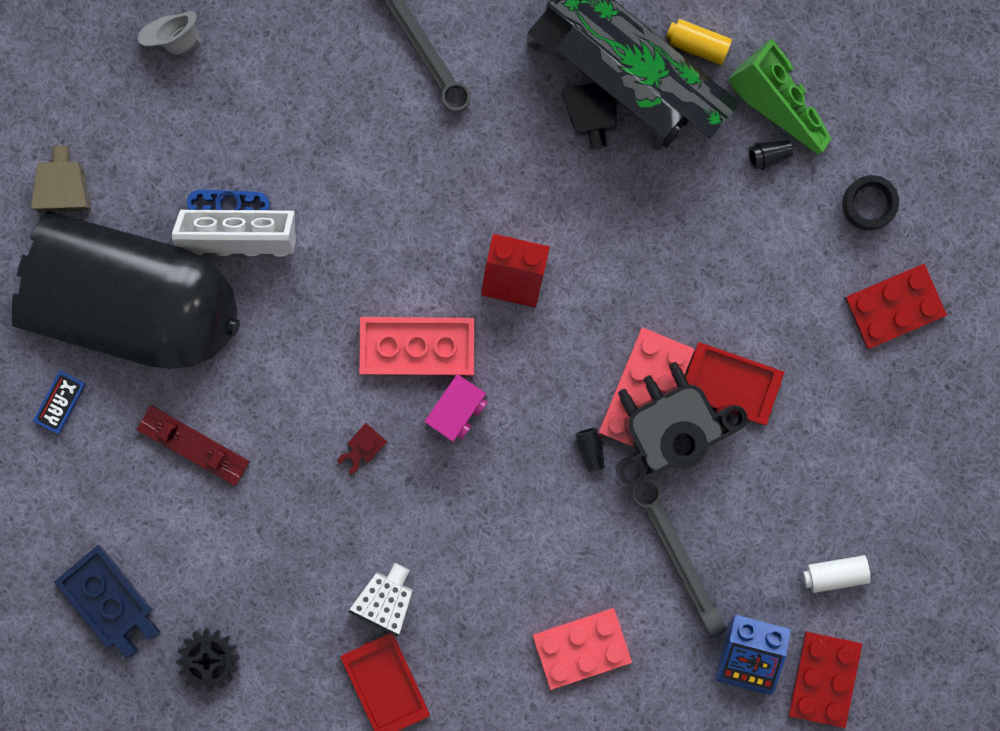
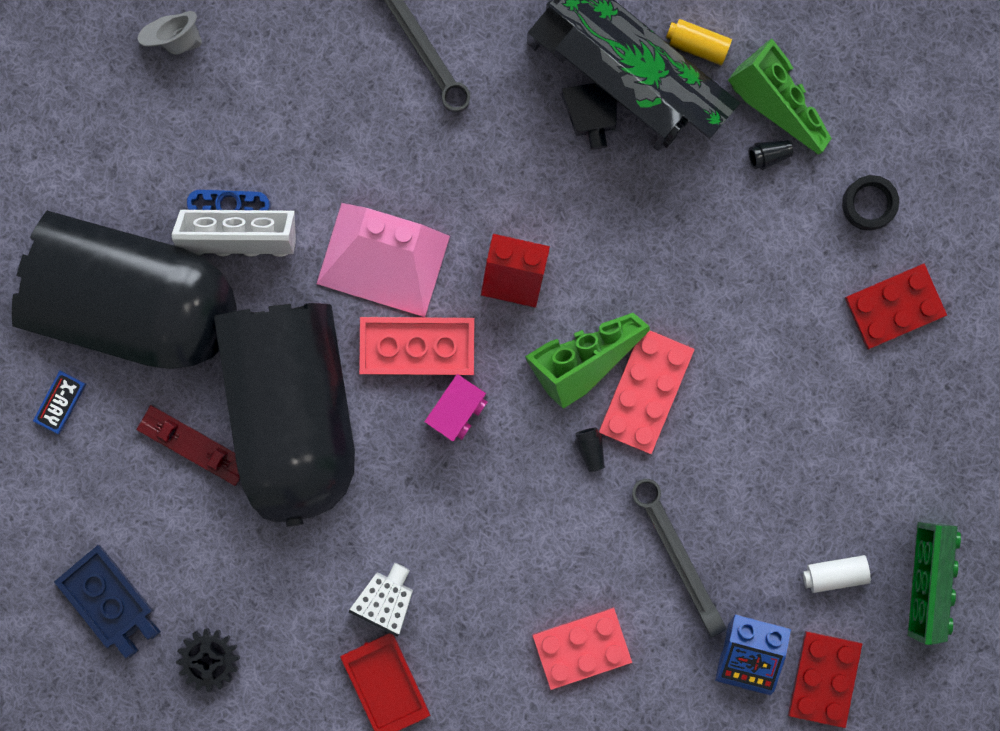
(60, 184): dark tan torso -> none
(287, 409): none -> black panel
(365, 445): dark red plate -> none
(383, 259): none -> bright pink slope
(576, 366): none -> bright green wedge
(666, 416): black piece -> none
(735, 381): red piece -> none
(933, 583): none -> green slope

